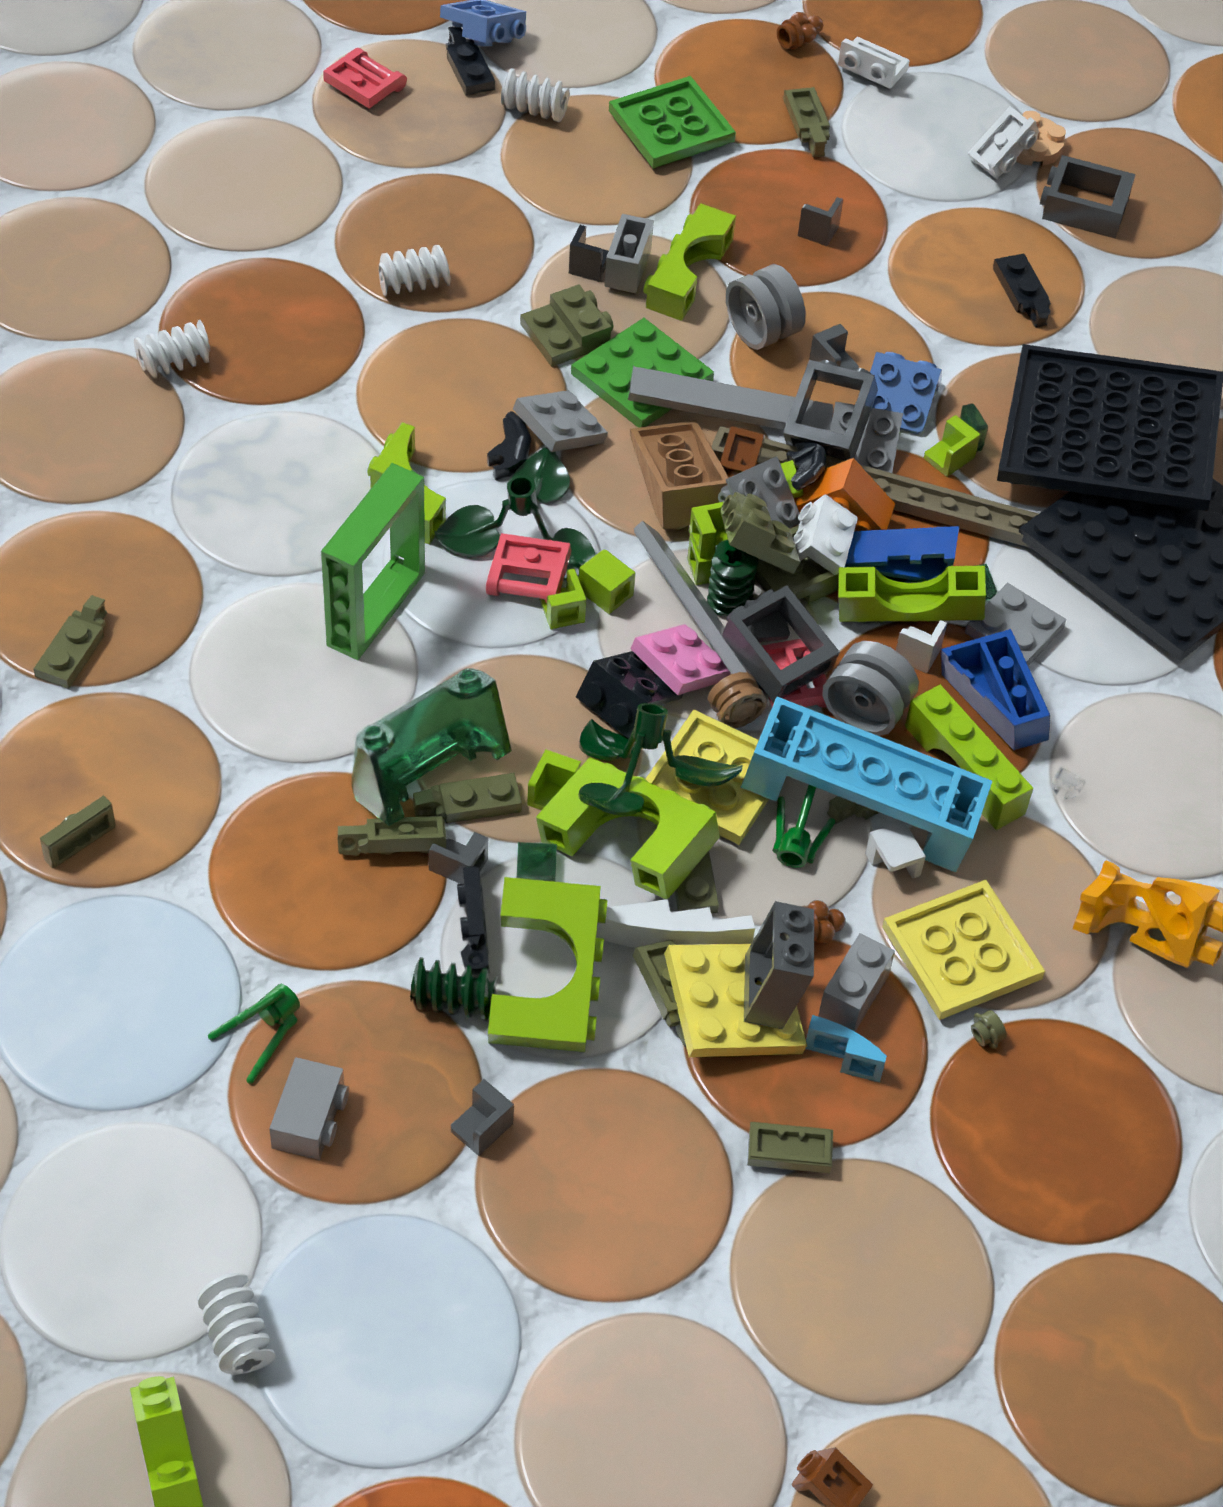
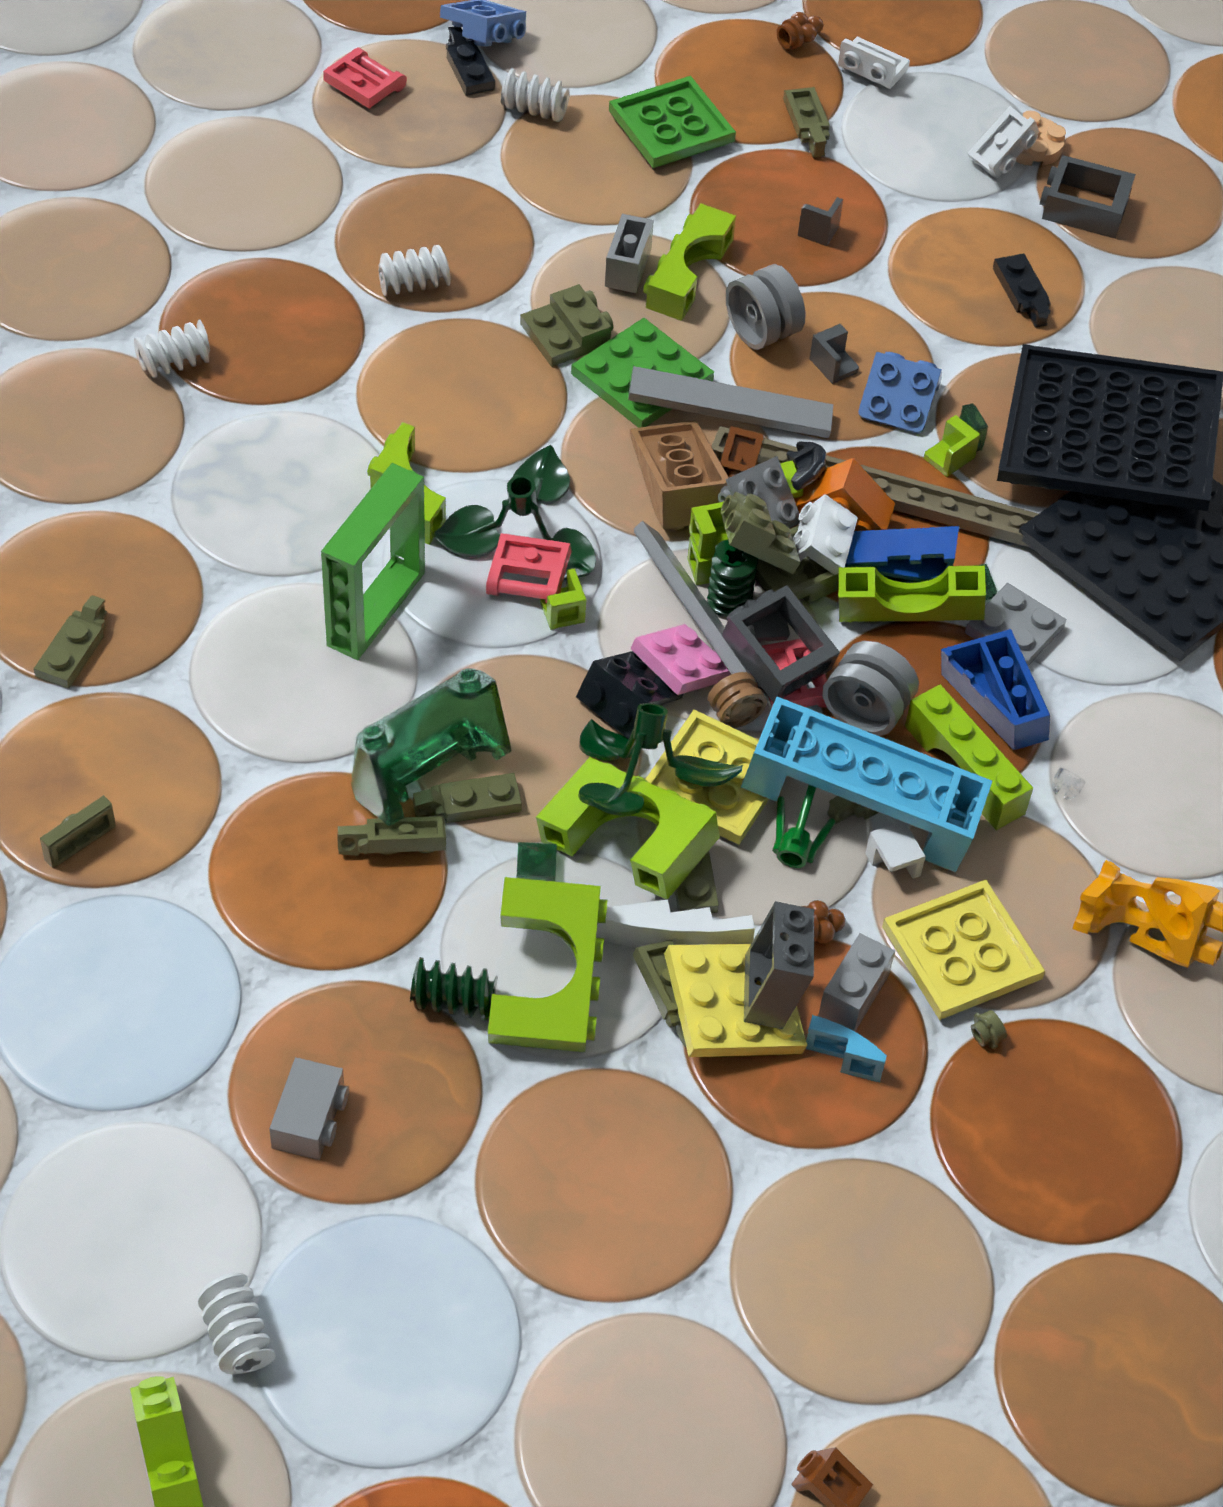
(275, 1007): green plant -> none
(456, 856): dark grey panel -> none
(474, 925): black hinge -> none
(485, 1119): dark grey panel -> none
(513, 449): black piece -> none
(549, 777): lime panel -> none
(560, 420): light grey plate -> none
(586, 259): black panel -> none
(607, 581): lime panel -> none
(790, 1147): olive plate -> none
(834, 443): dark grey window -> none
(879, 437): light grey hinge -> none
(921, 647): white panel -> none

